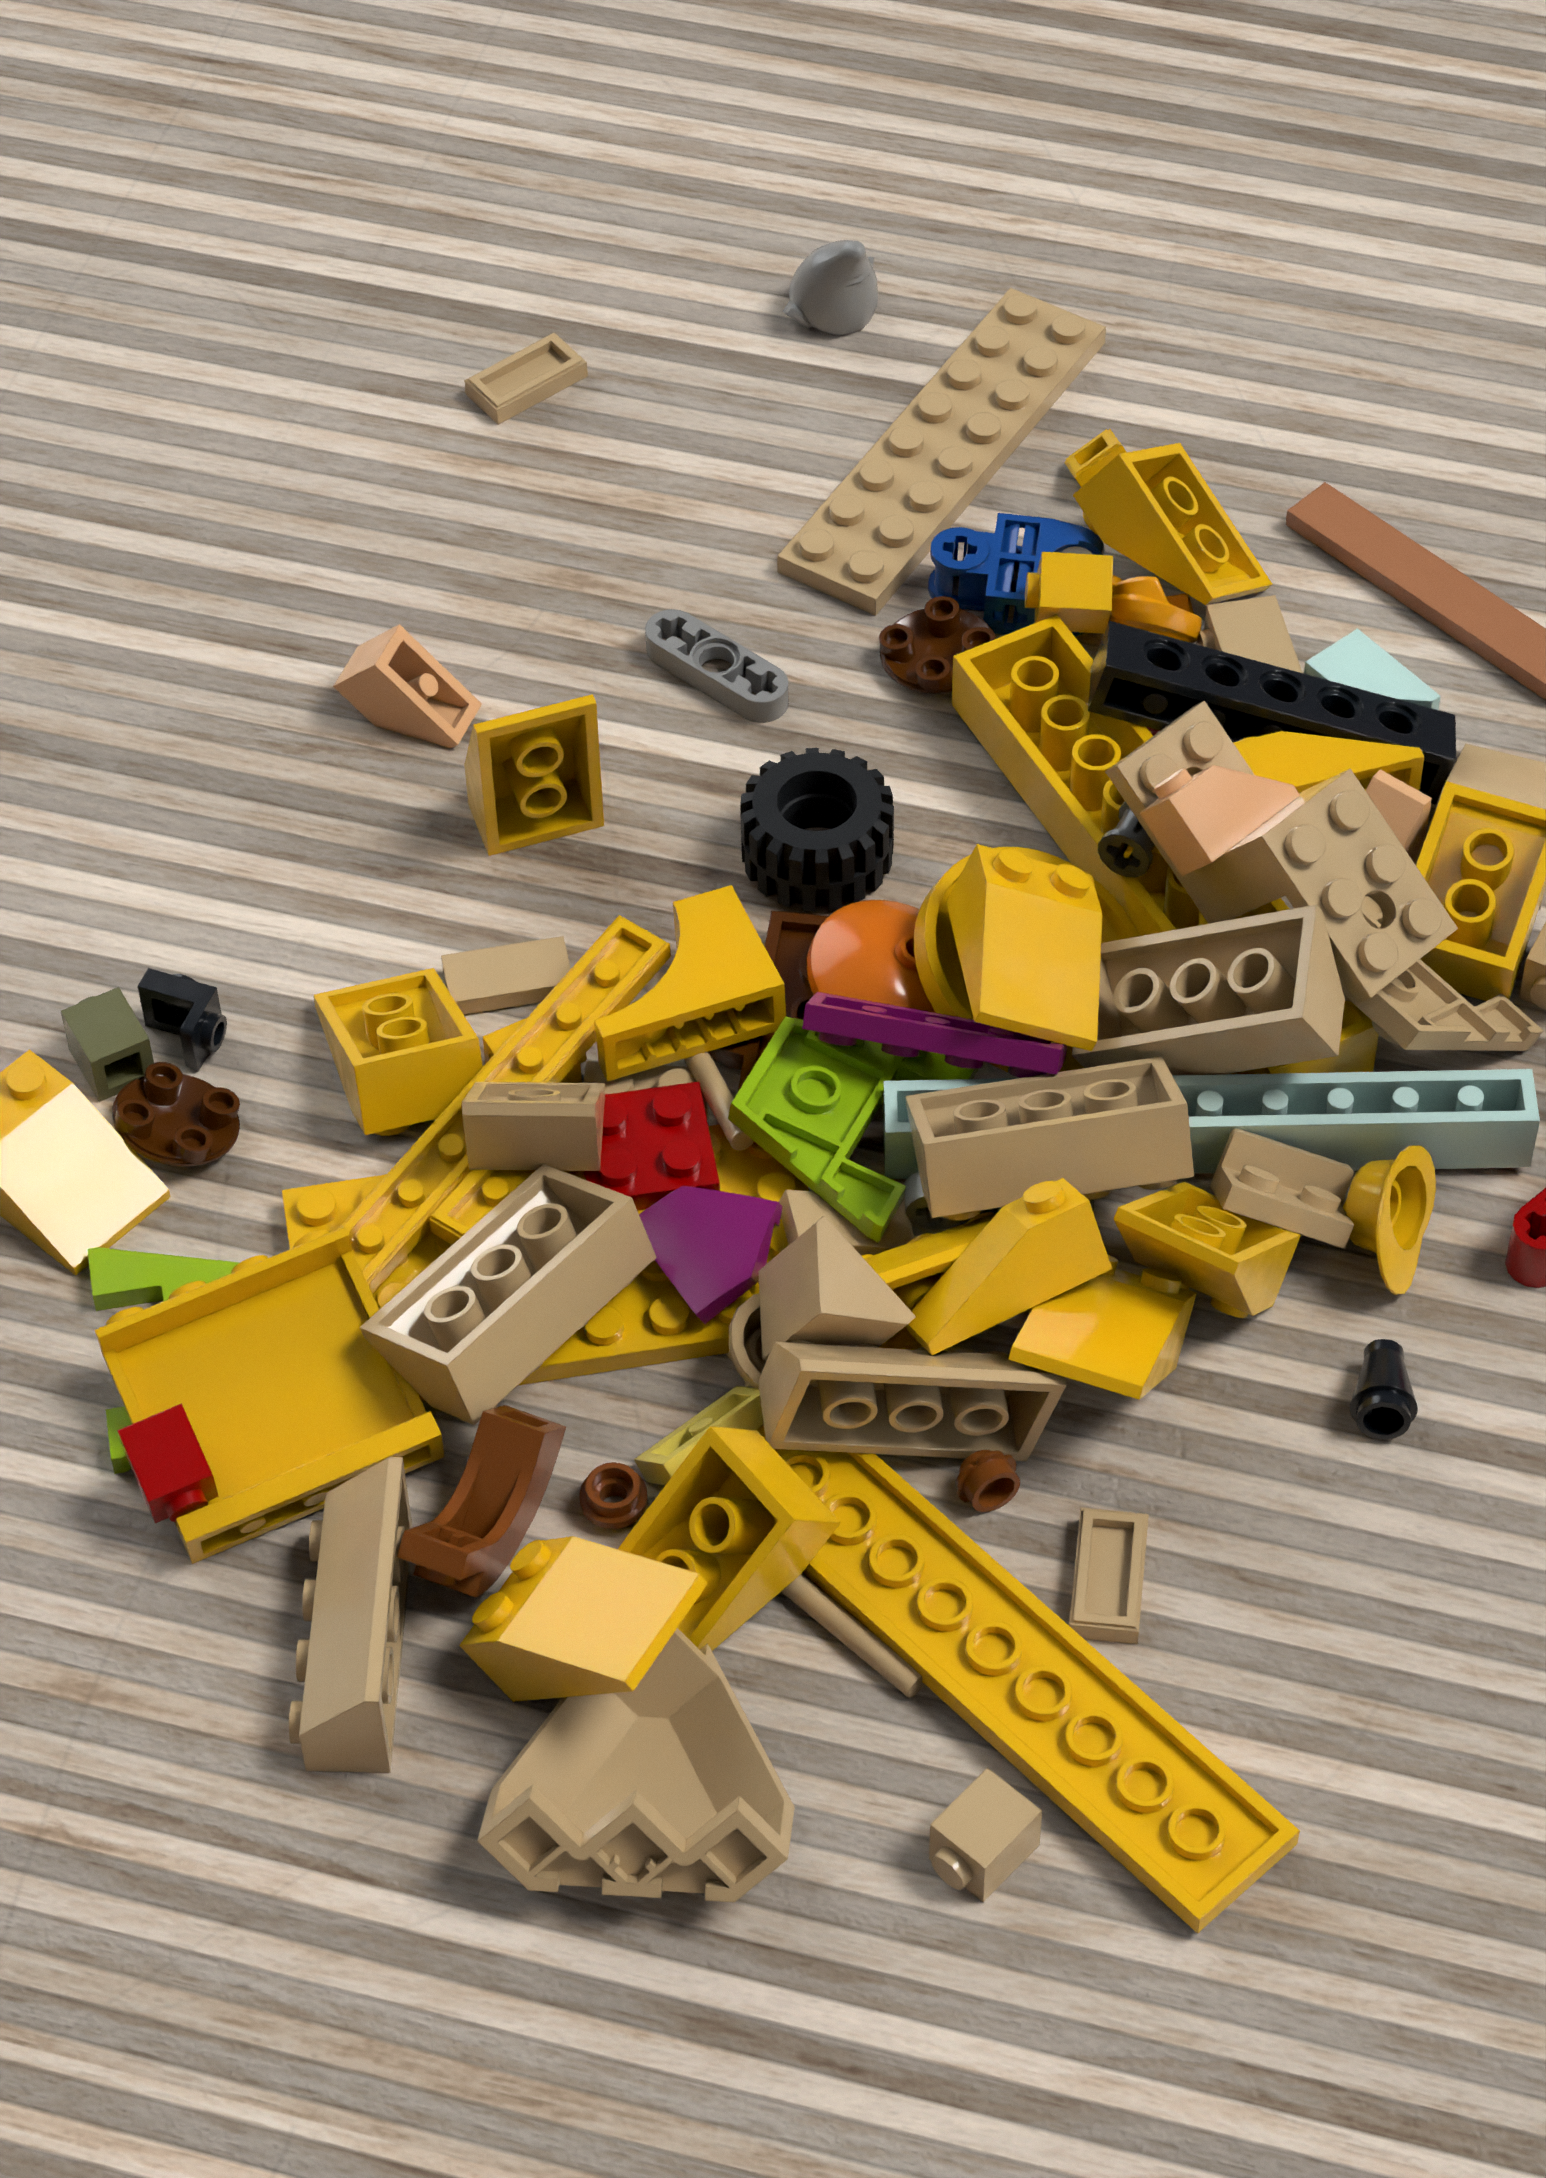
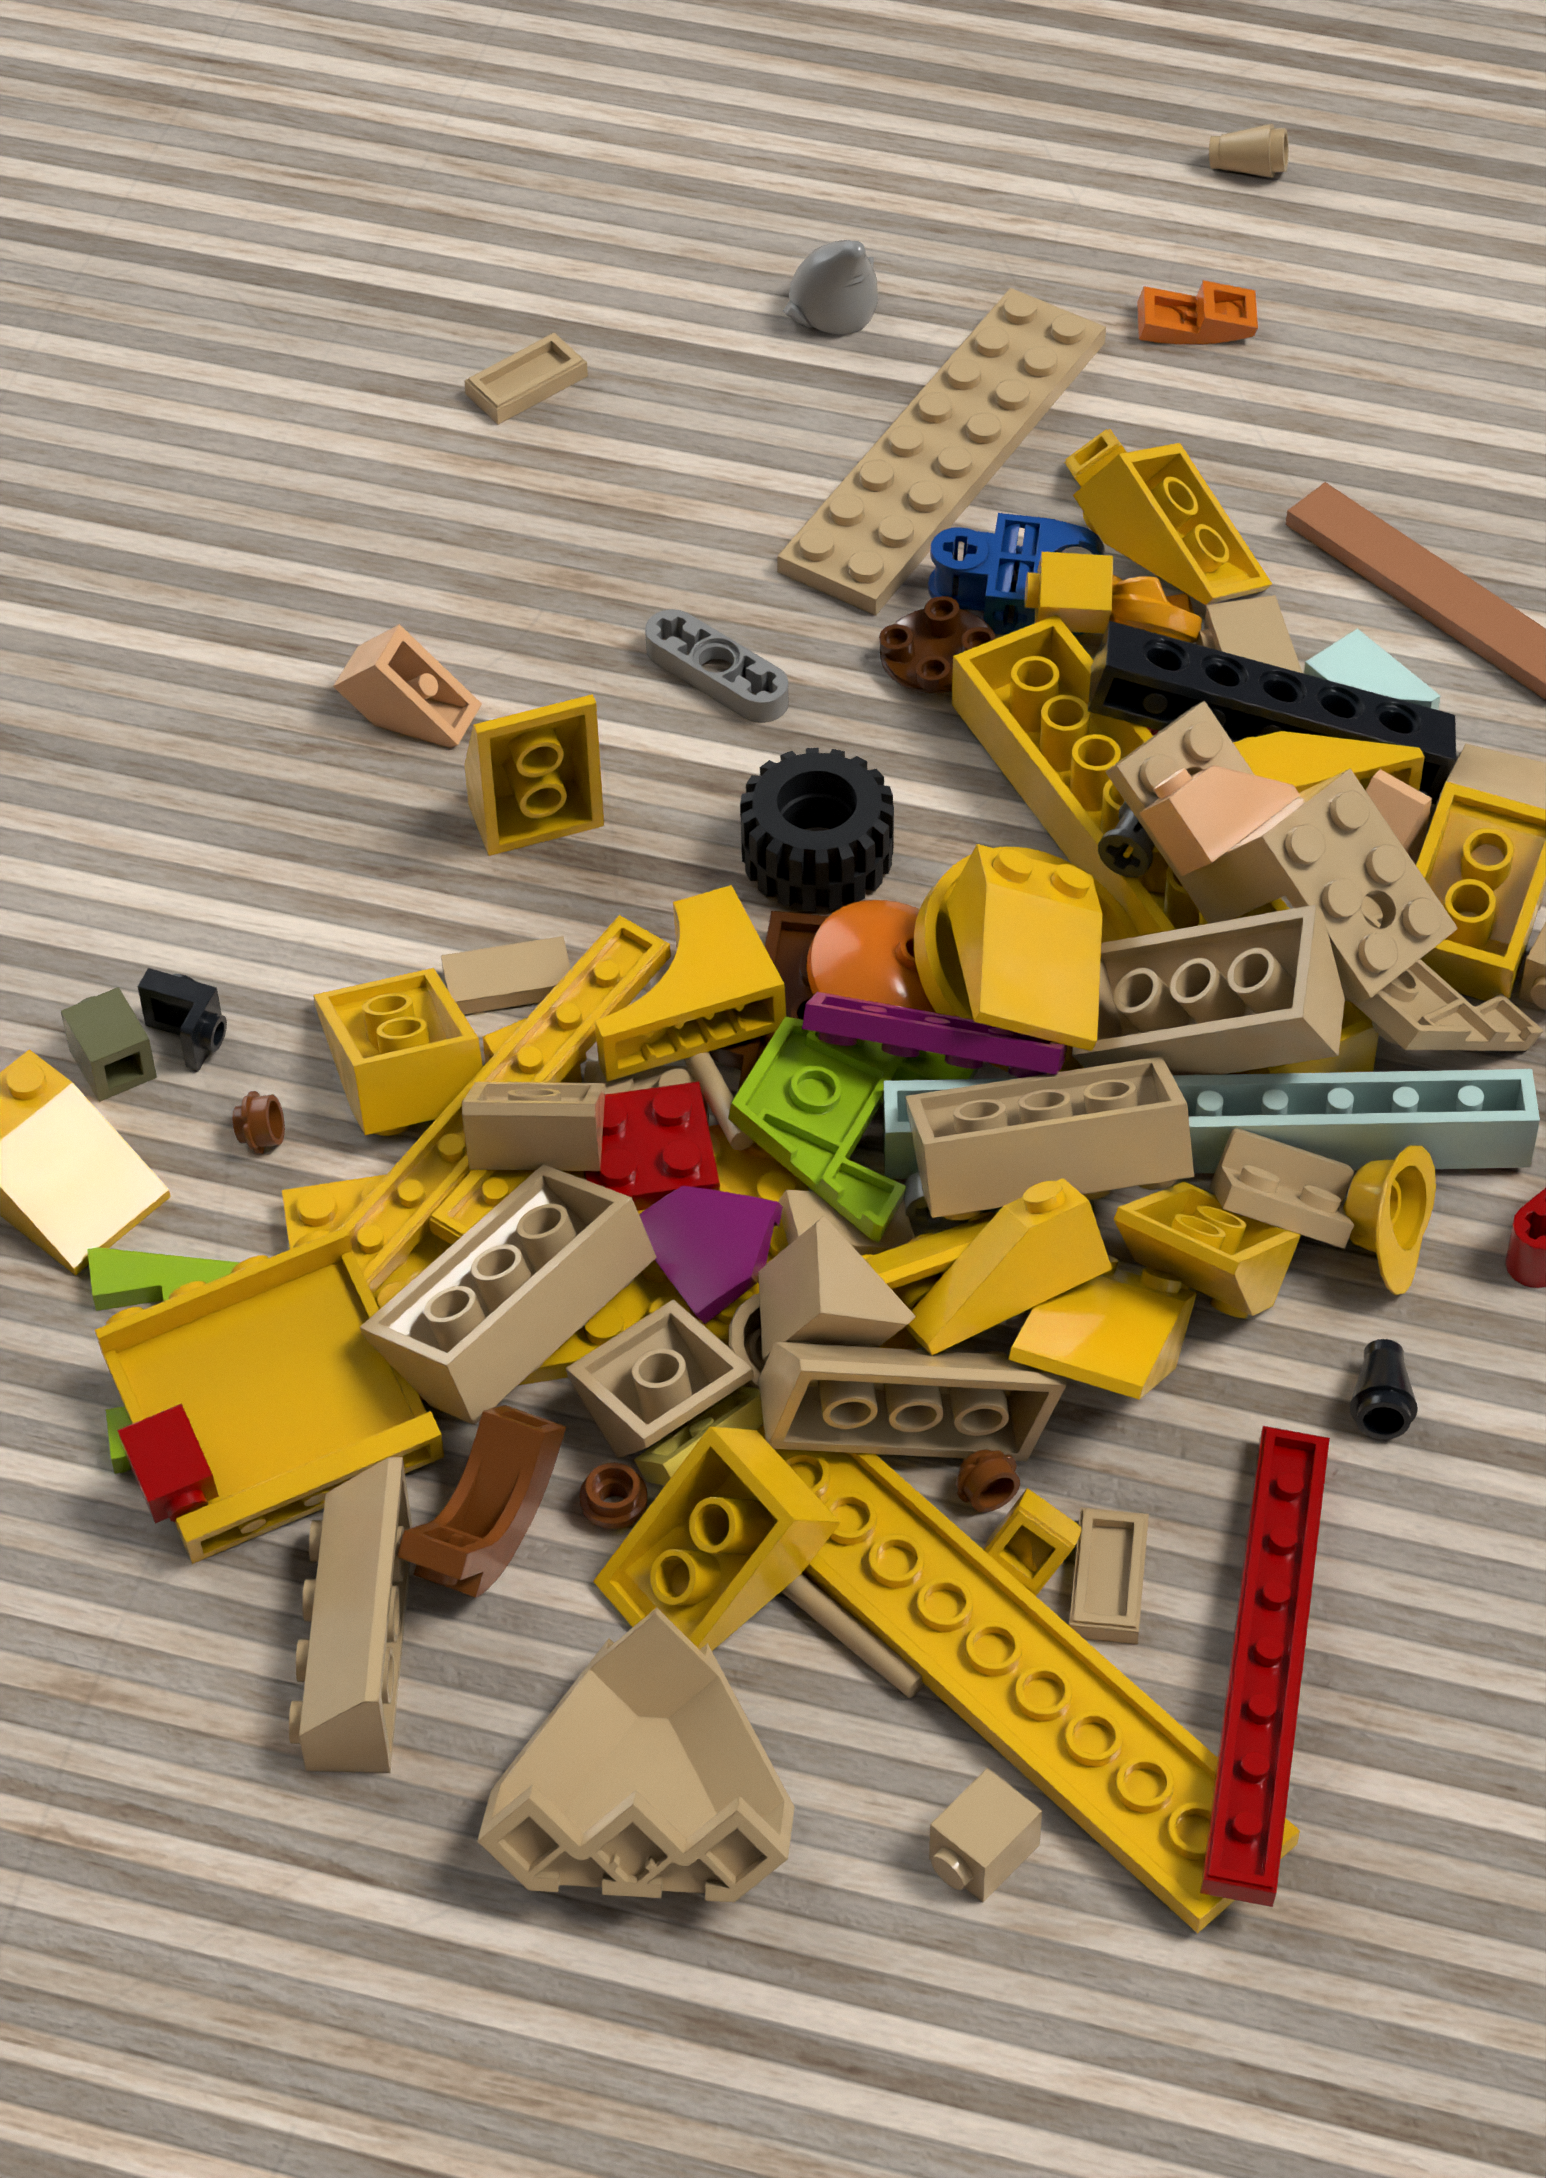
(176, 1117): reddish brown dish -> none
(259, 1121): none -> dark orange plate
(578, 1619): yellow slope -> none
(655, 1378): none -> tan slope
(1033, 1540): none -> yellow slope
(1213, 316): none -> orange slope
(1251, 151): none -> tan cone
(1266, 1669): none -> red tile

